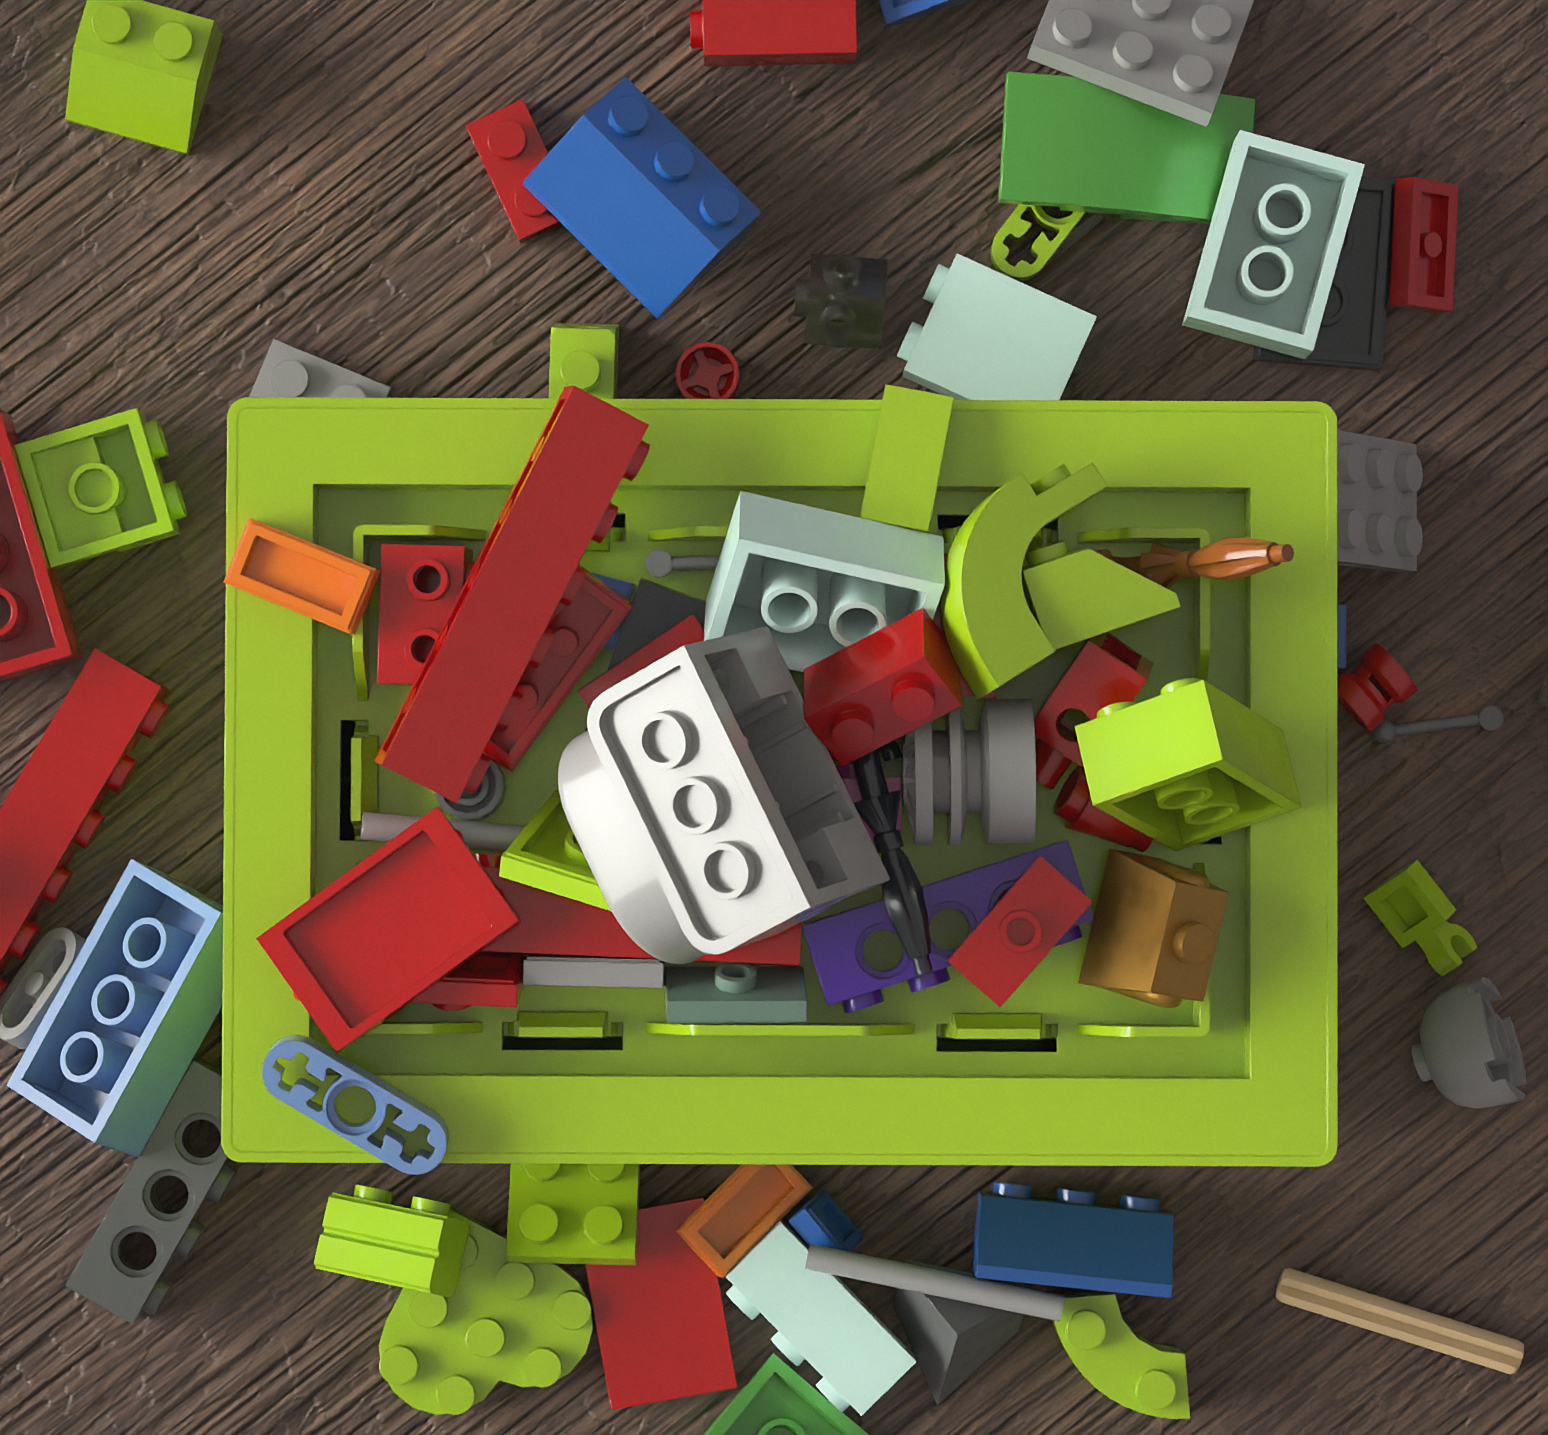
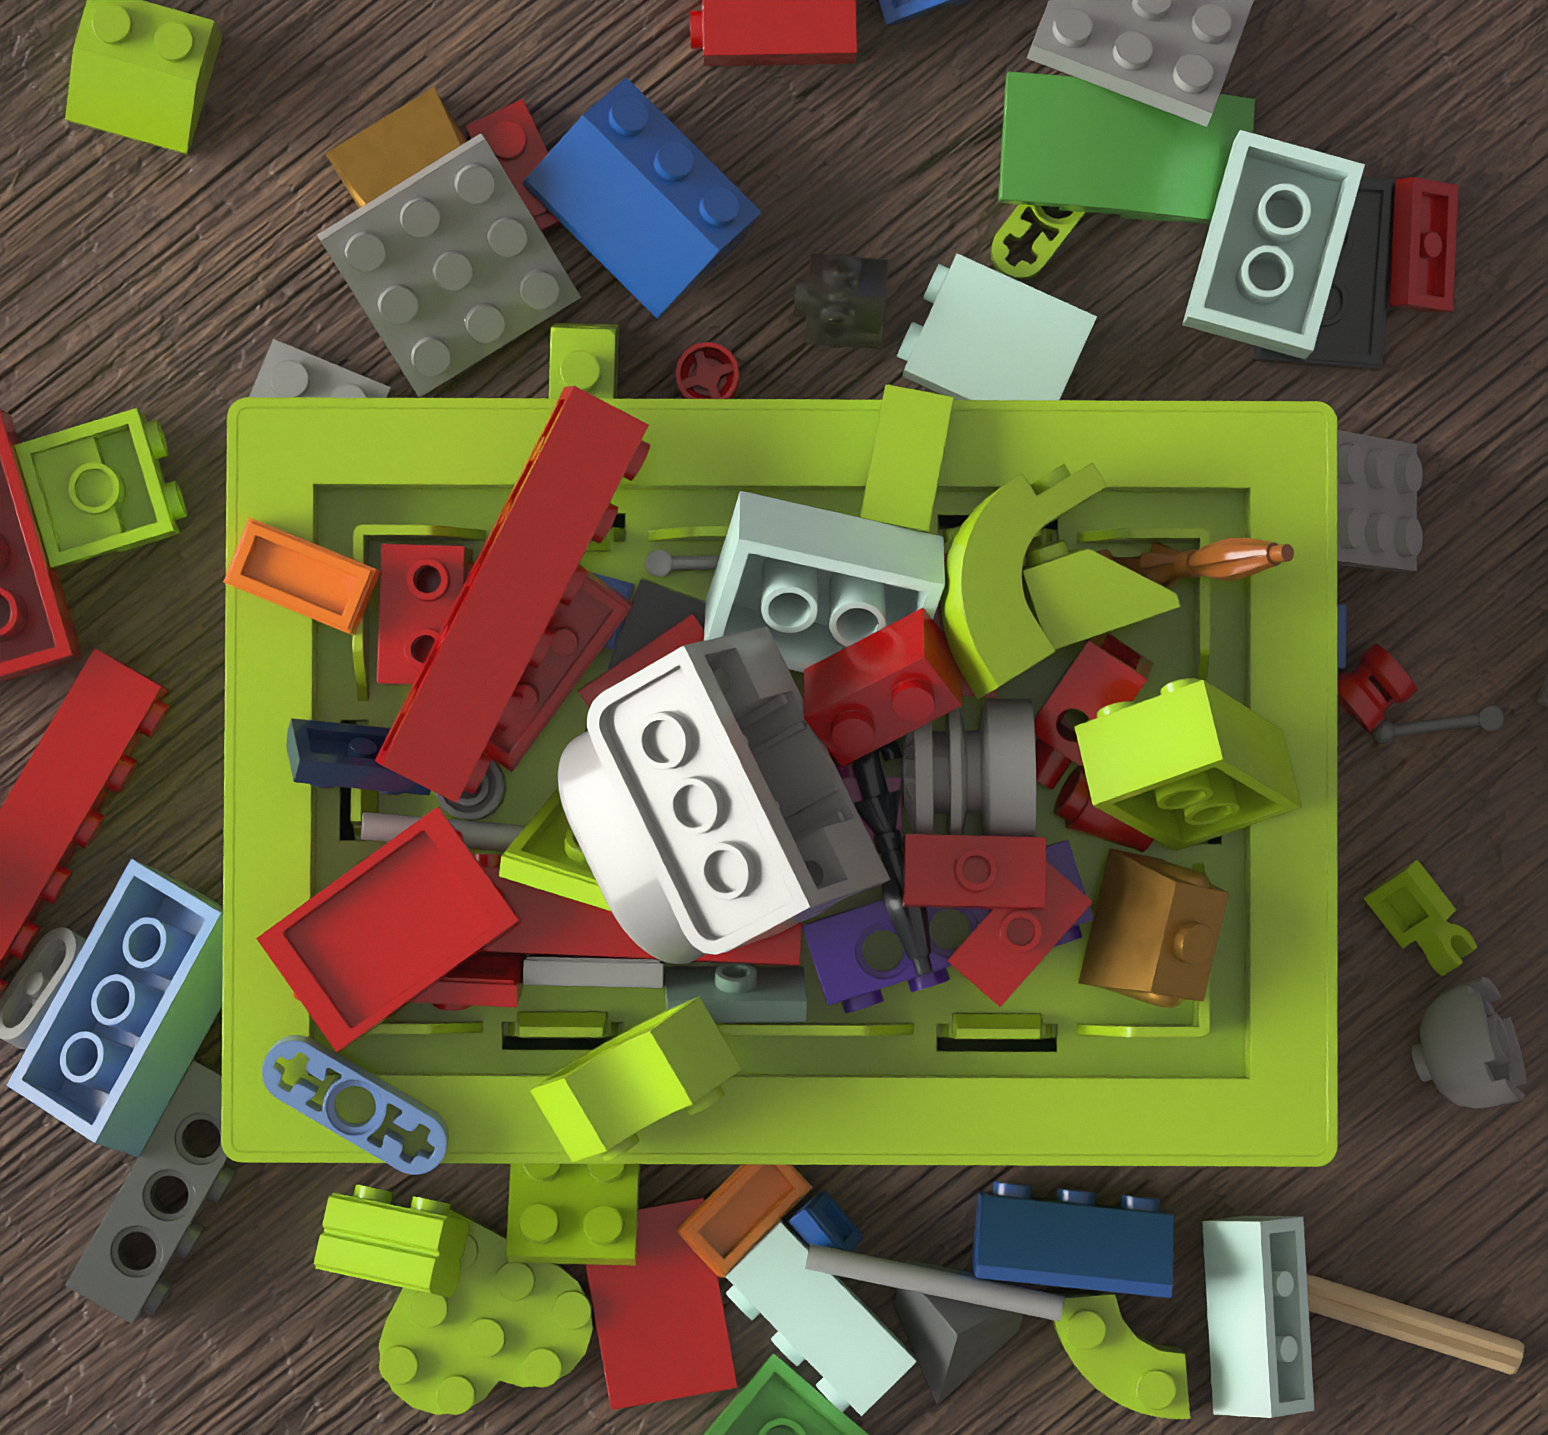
(343, 757): none -> dark blue plate
(396, 147): none -> pearl gold torso
(449, 265): none -> light grey plate
(637, 1080): none -> lime brick
(974, 872): none -> red plate
(1258, 1316): none -> light aqua brick

